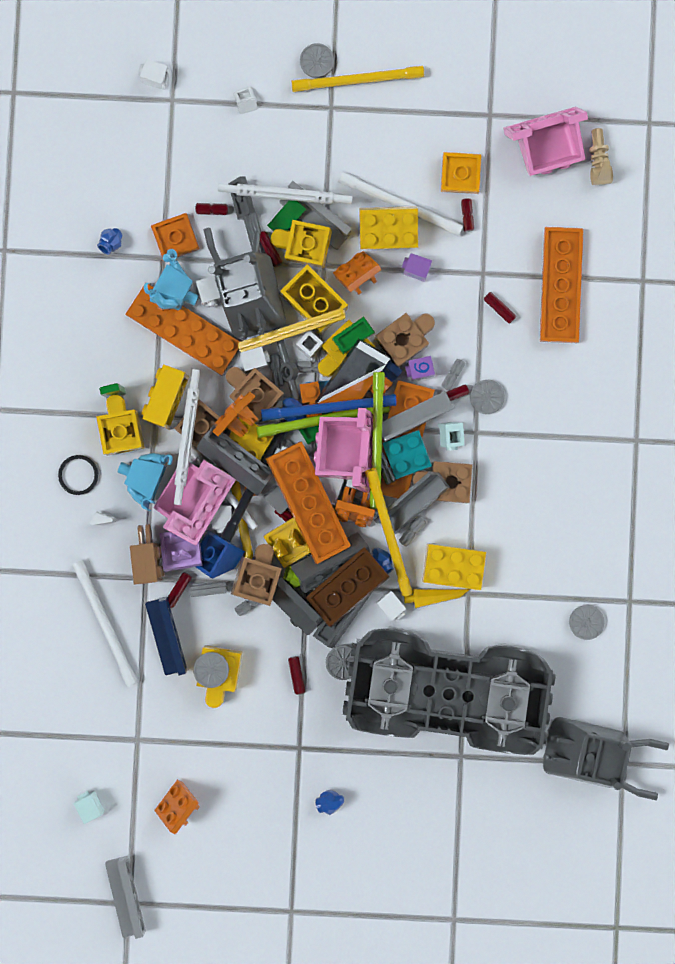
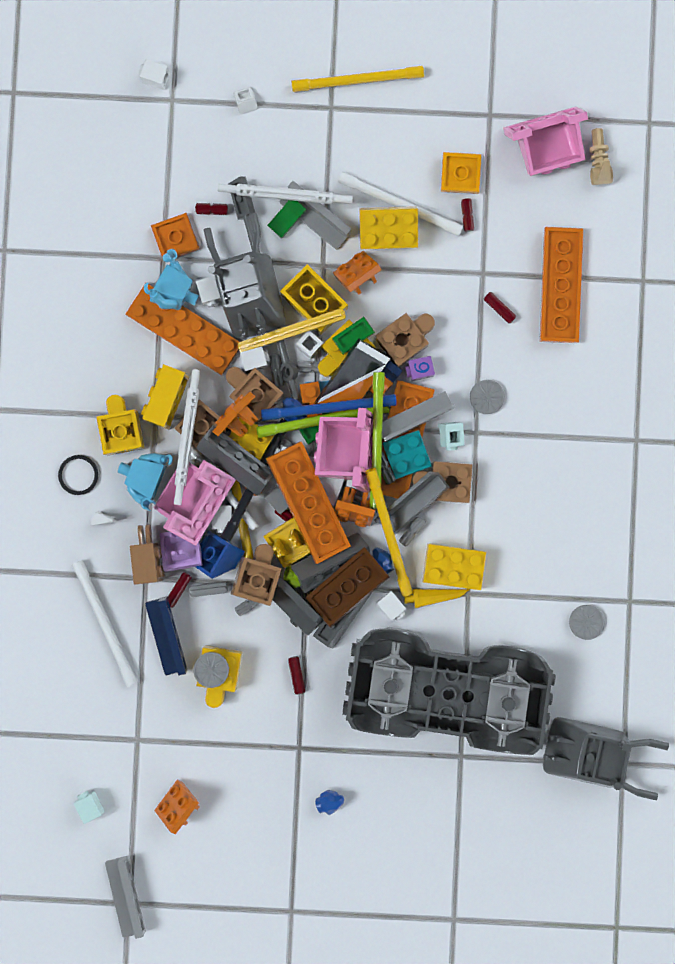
(109, 240): blue rock -> none
(112, 389): green tile -> none
(270, 249): dark red axle -> none
(304, 243): yellow brick -> none
(316, 60): light grey wheel -> none
(338, 662): light grey wheel -> none
(416, 267): medium lavender brick -> none
(452, 376): light grey piece -> none
(457, 392): dark red axle -> none

